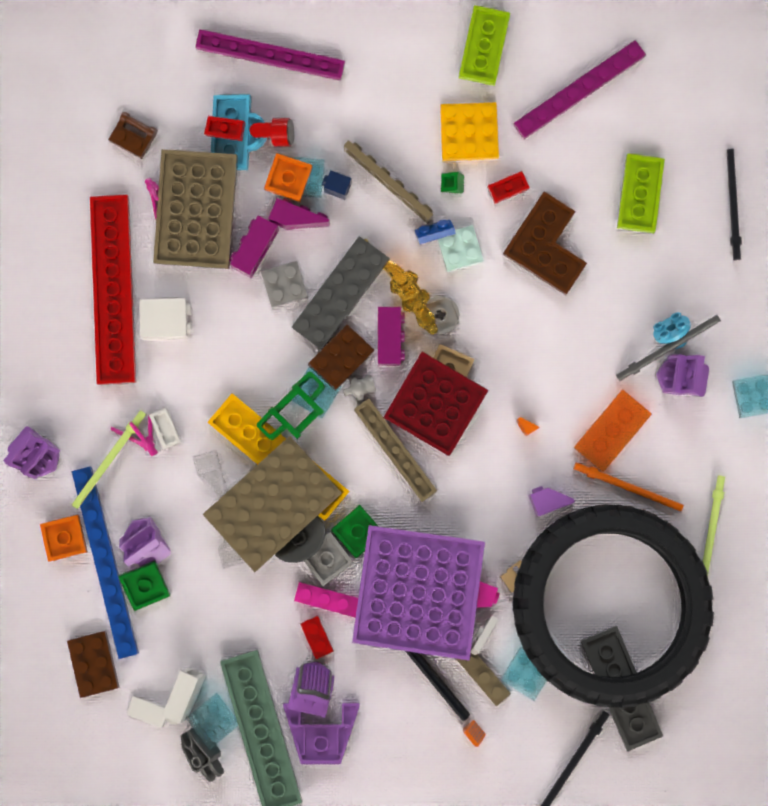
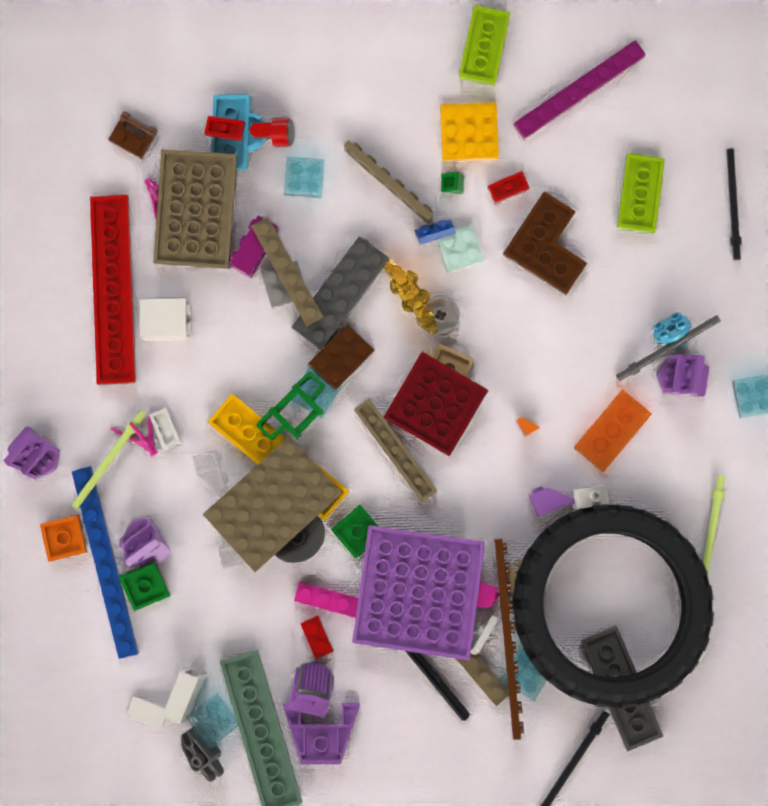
(93, 664): reddish brown plate -> none
(270, 54): magenta plate -> none
(287, 272): none -> dark tan plate
(288, 177): orange plate -> none
(292, 217): magenta slope -> none
(329, 560): light grey plate -> none
(337, 184): dark blue brick -> none
(360, 387): light grey piece -> none
(390, 336): magenta brick -> none
(474, 733): orange slope -> none
(510, 646): none -> reddish brown plate
(591, 496): none -> white plate
(593, 473): orange bar -> none

